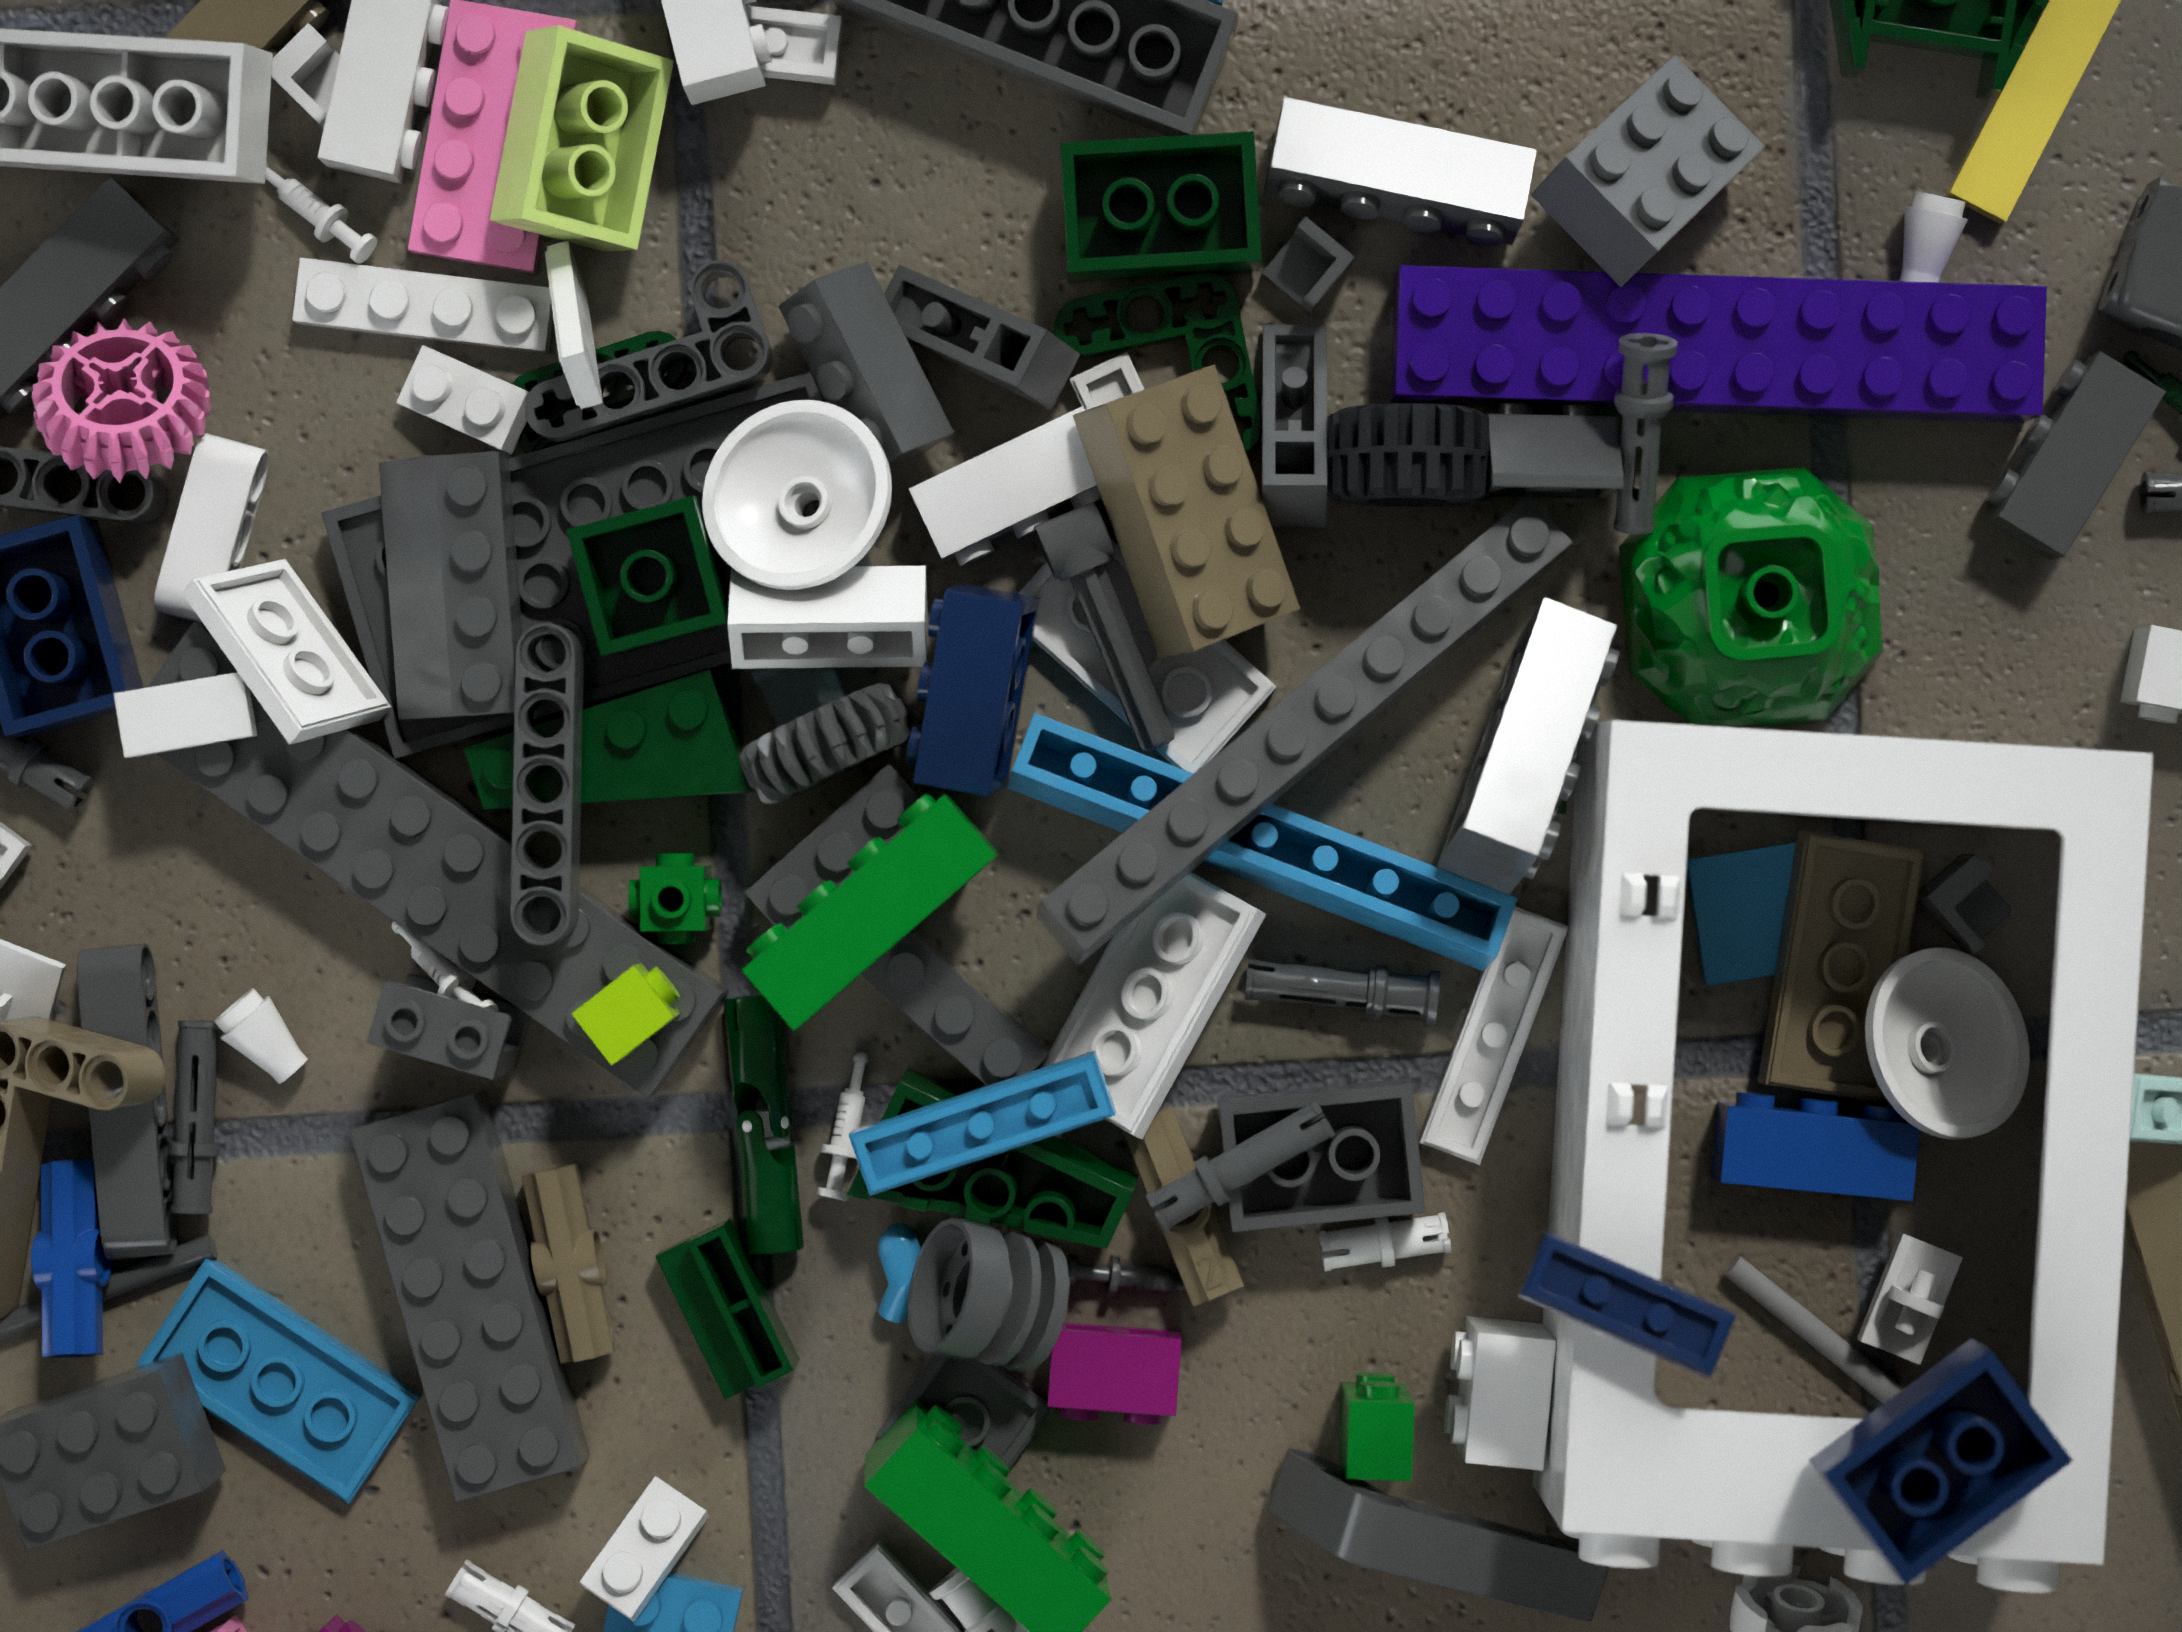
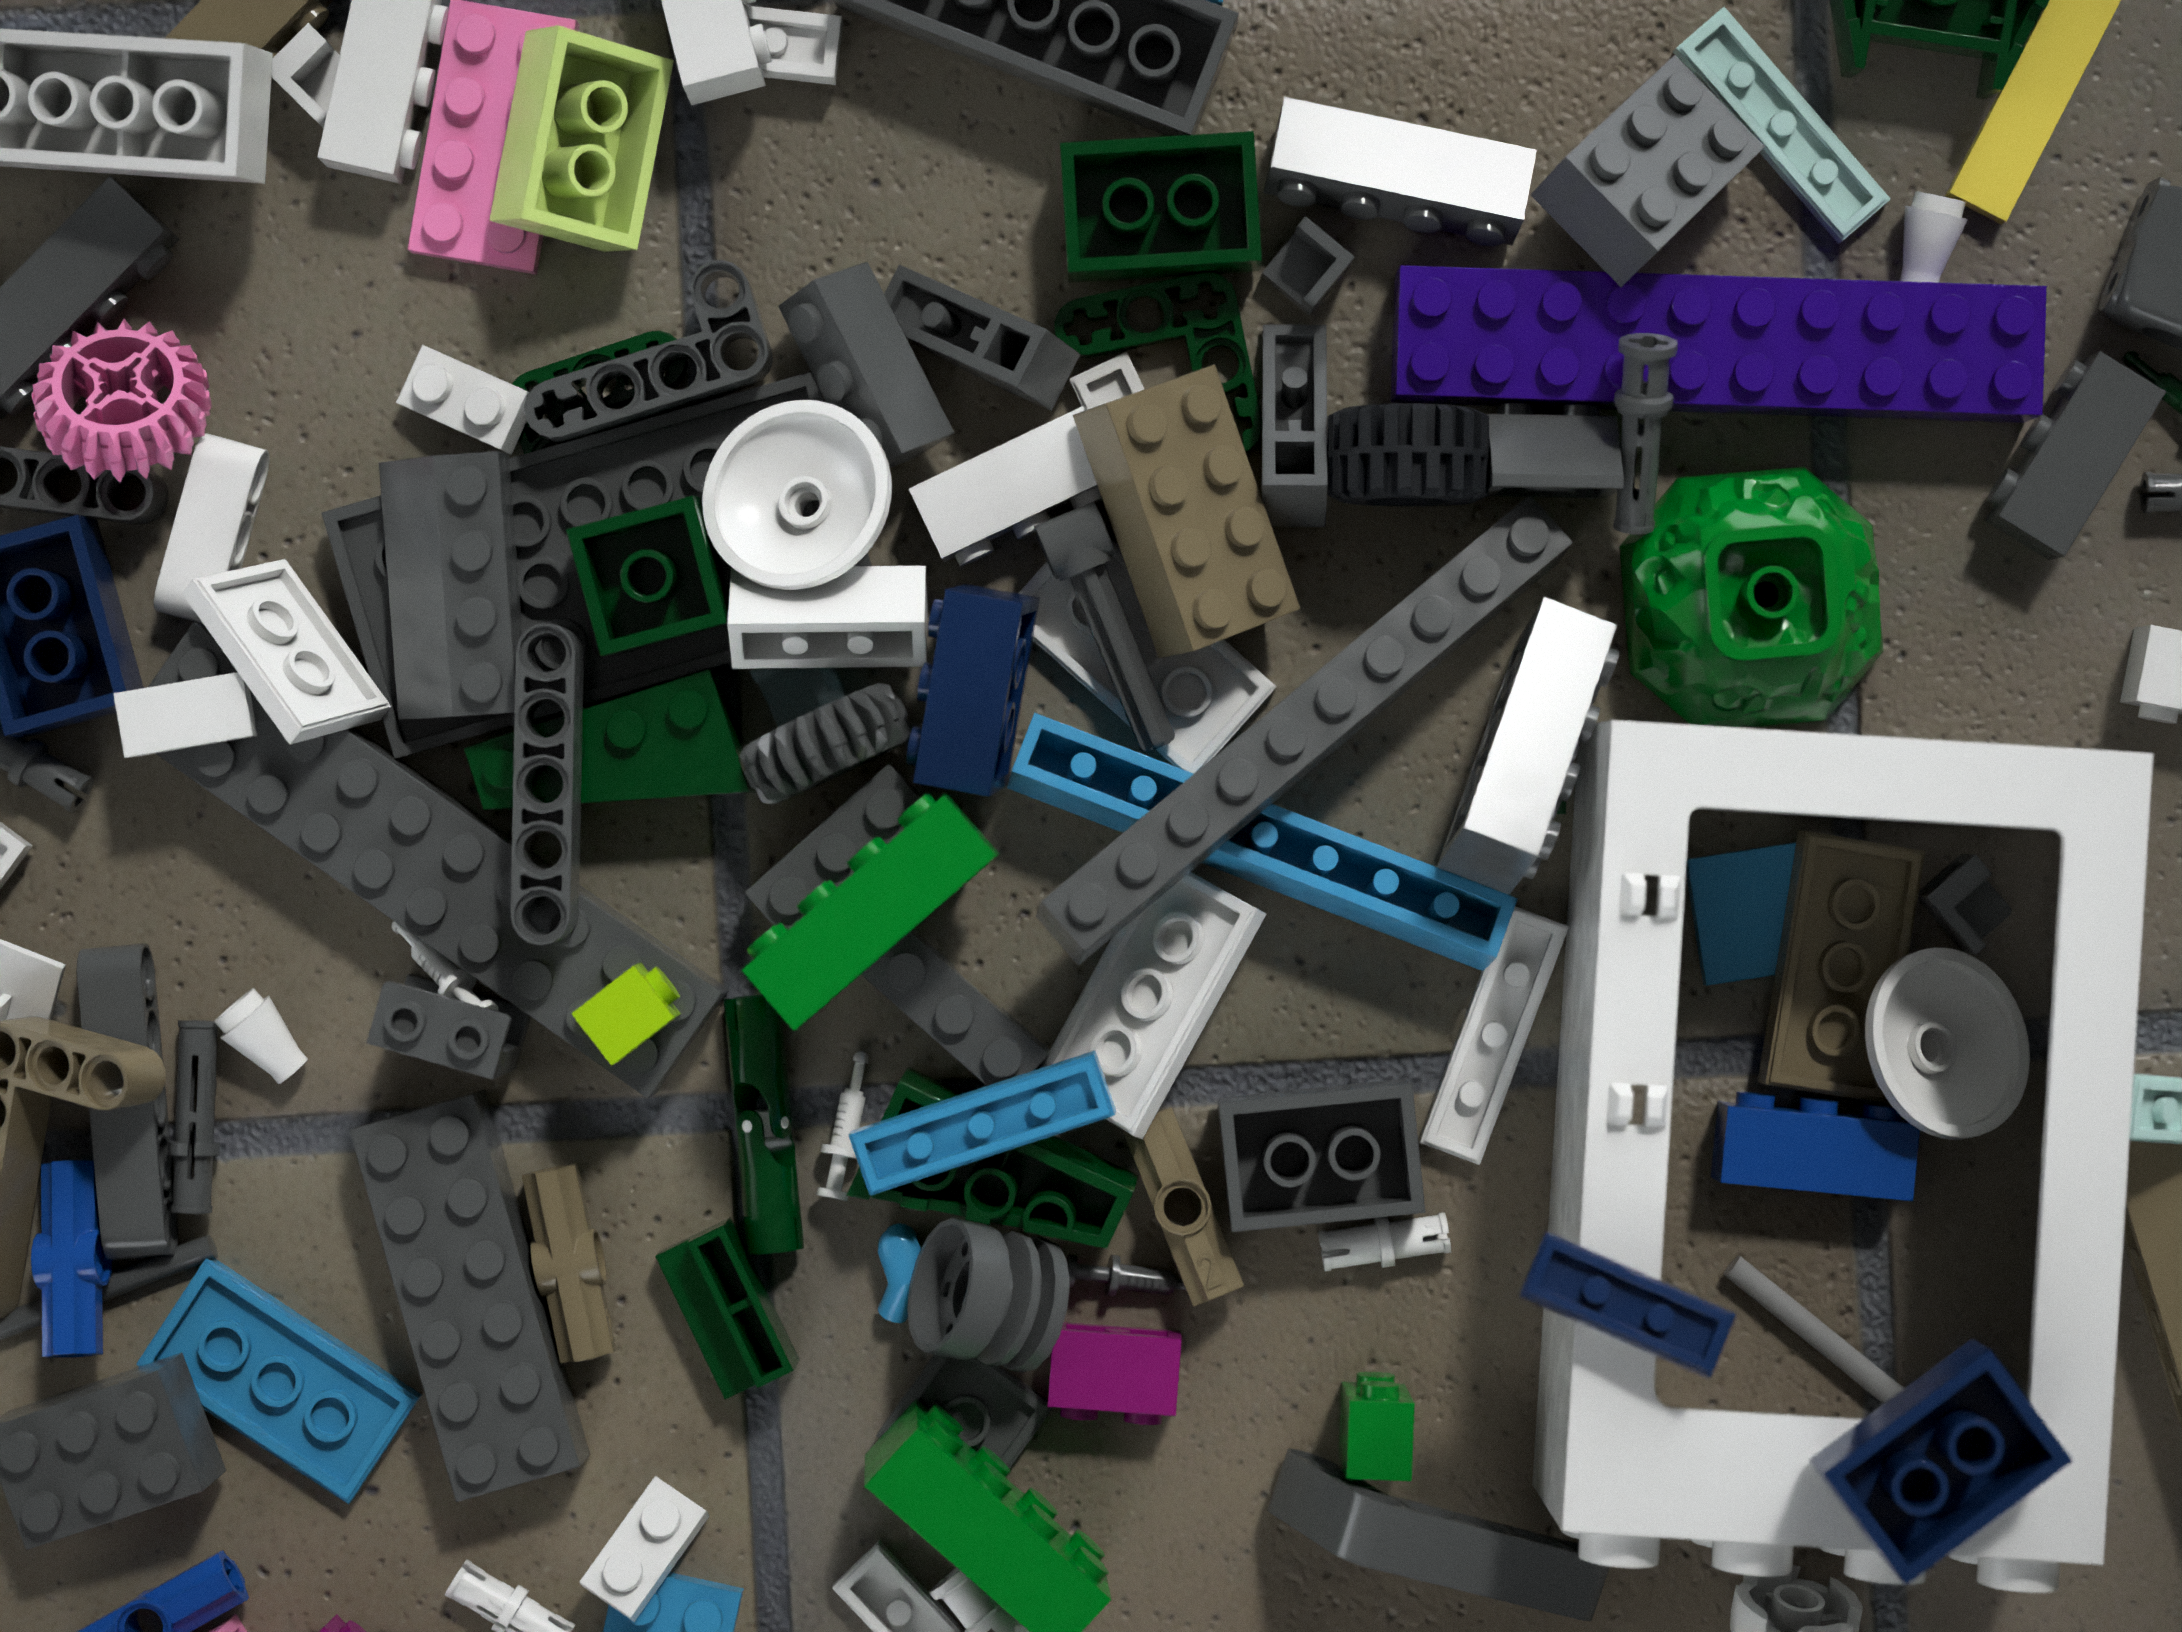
(328, 220): white piece -> none
(423, 305): white plate -> none
(573, 325): white tile -> none
(700, 894): green brick -> none
(1239, 1165): dark grey pin -> none
(1372, 992): dark grey pin -> none
(1501, 1392): white brick -> none
(1793, 134): none -> light aqua tile
(1909, 1298): white hips -> none

